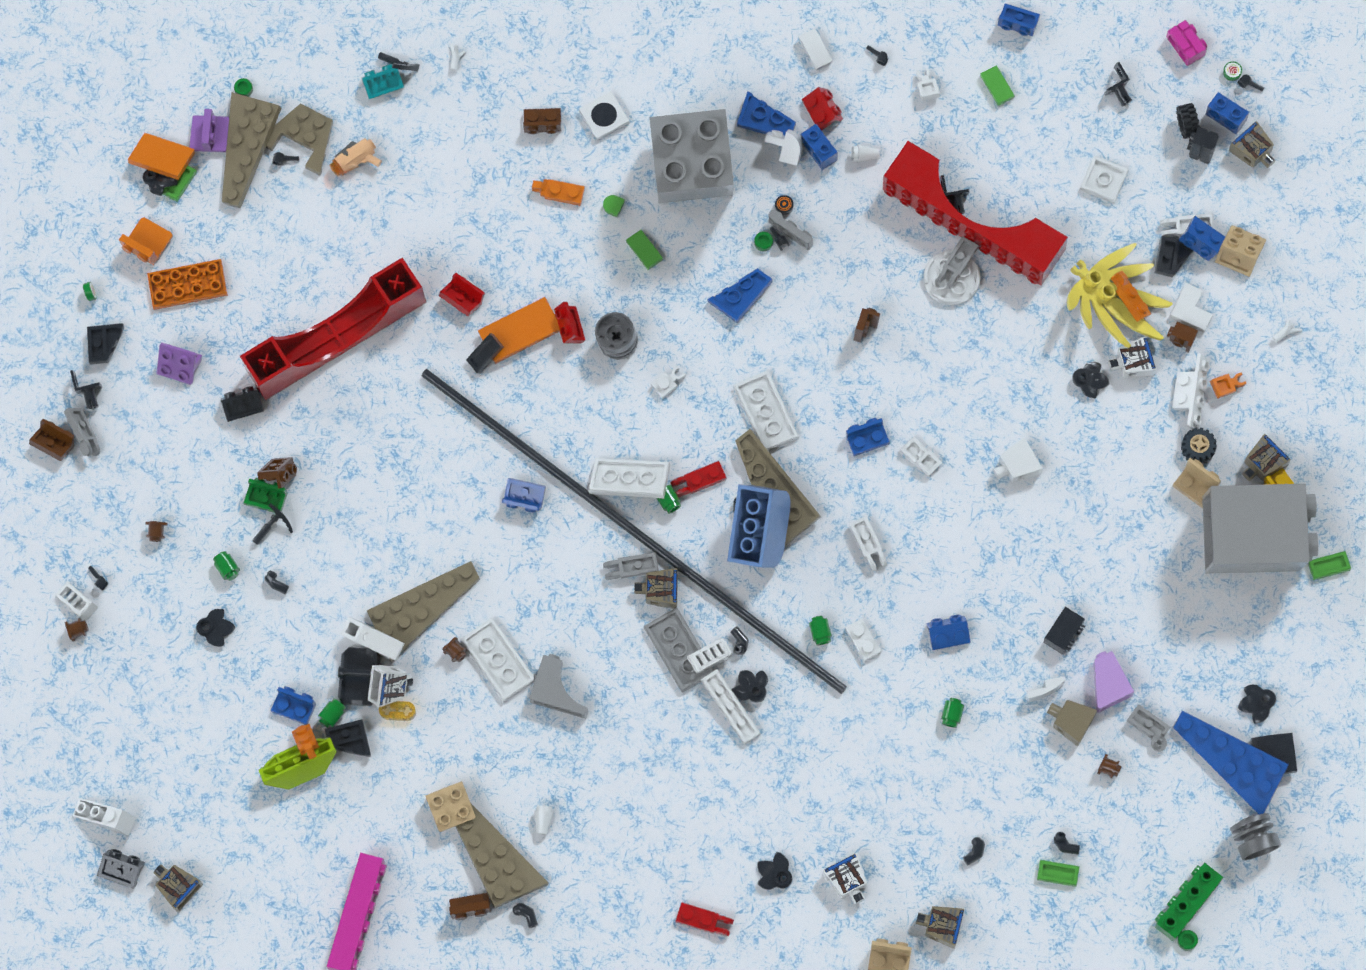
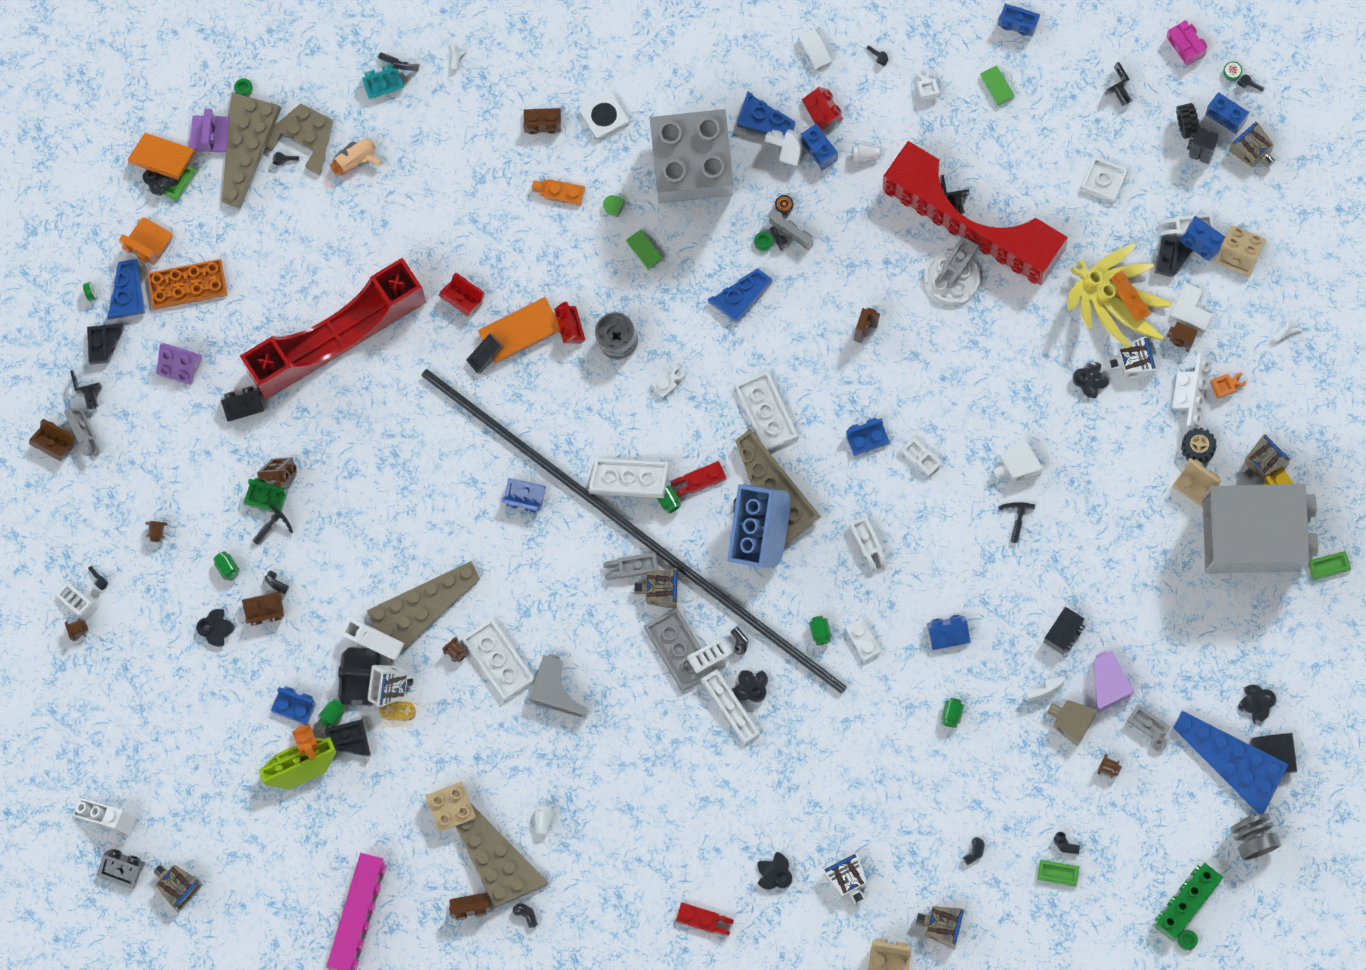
(127, 292): none -> blue wing
(263, 607): none -> reddish brown bracket
(1018, 523): none -> black piece

